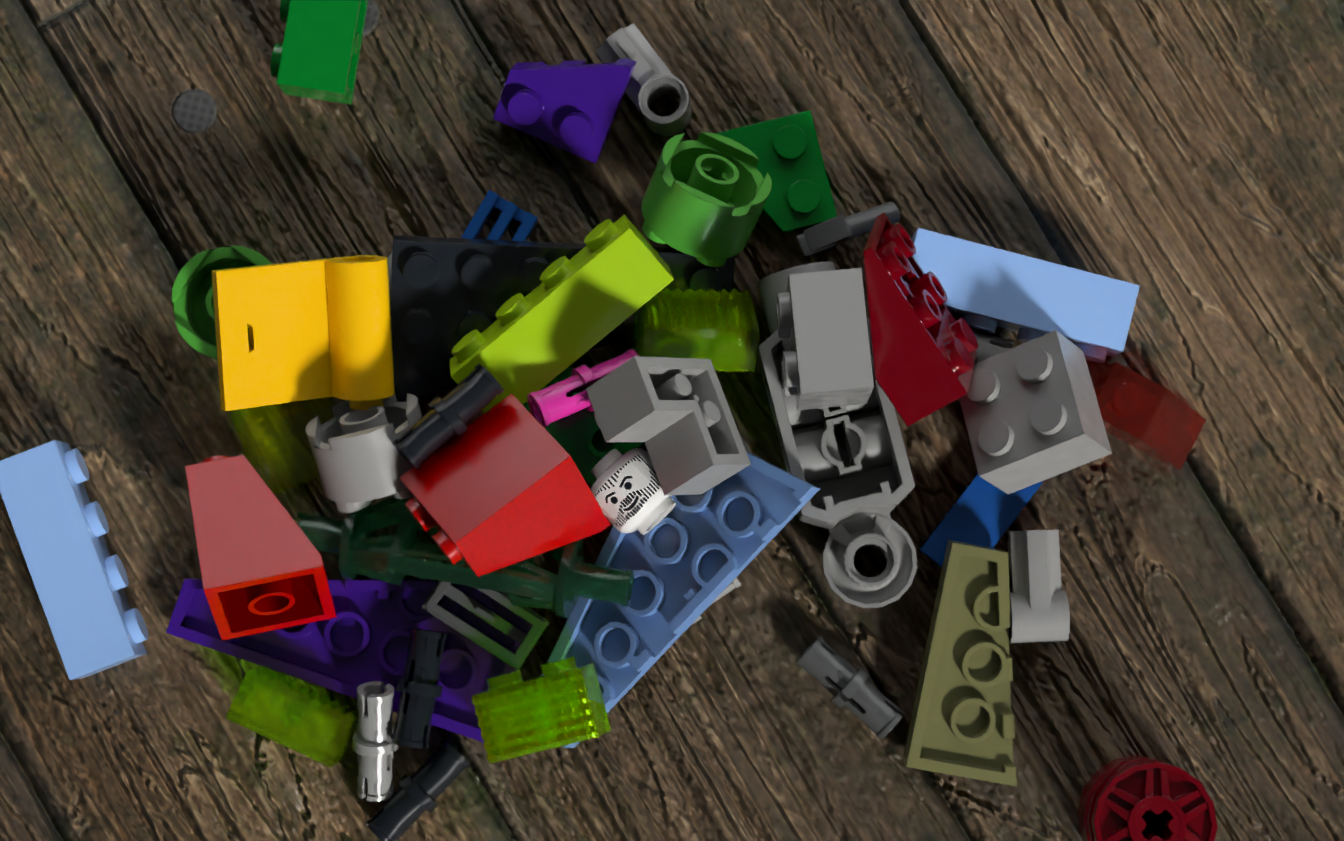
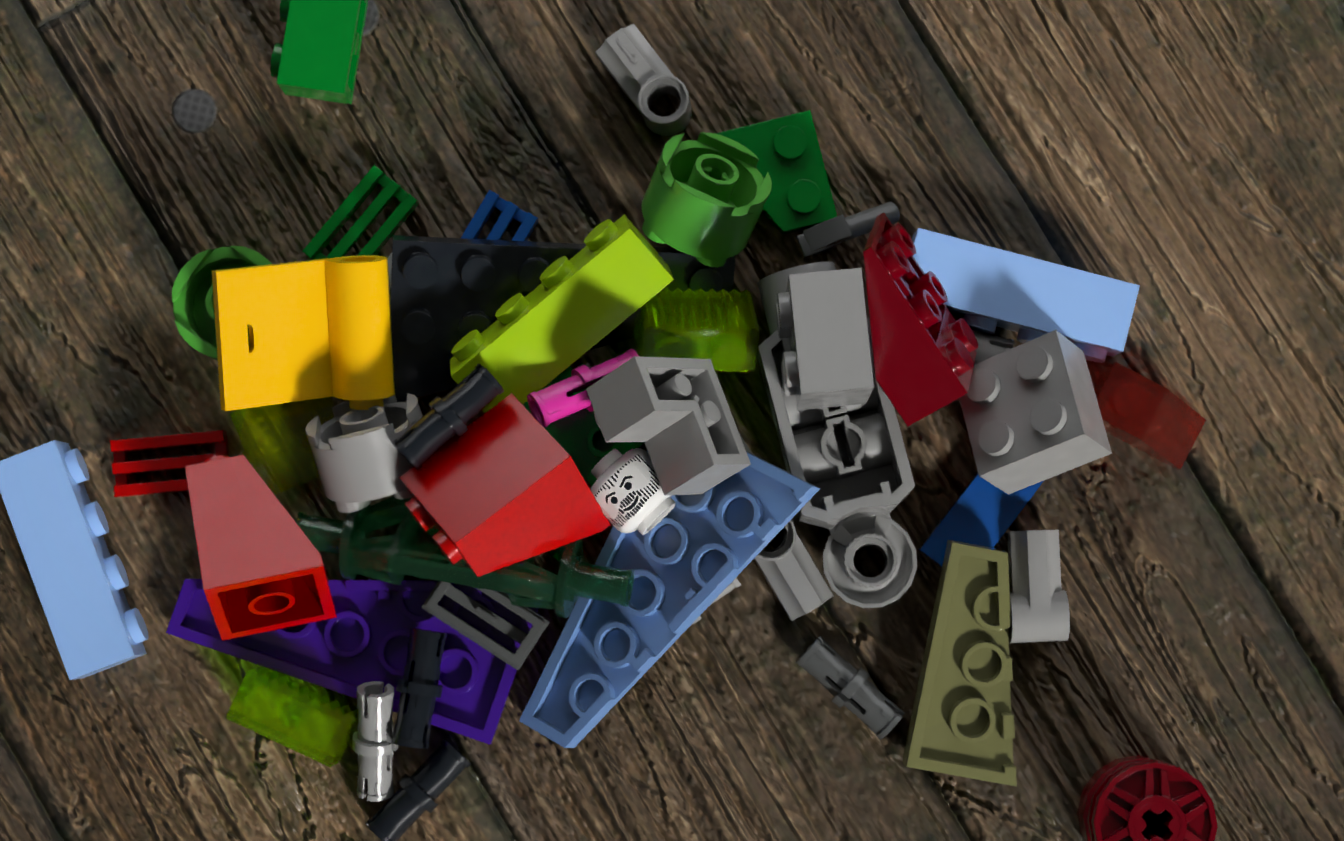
(122, 467): none -> red tile
(349, 207): none -> green tile
(541, 711): clear neon green brick -> none
(565, 102): dark purple wing -> none
(793, 575): none -> light grey piece

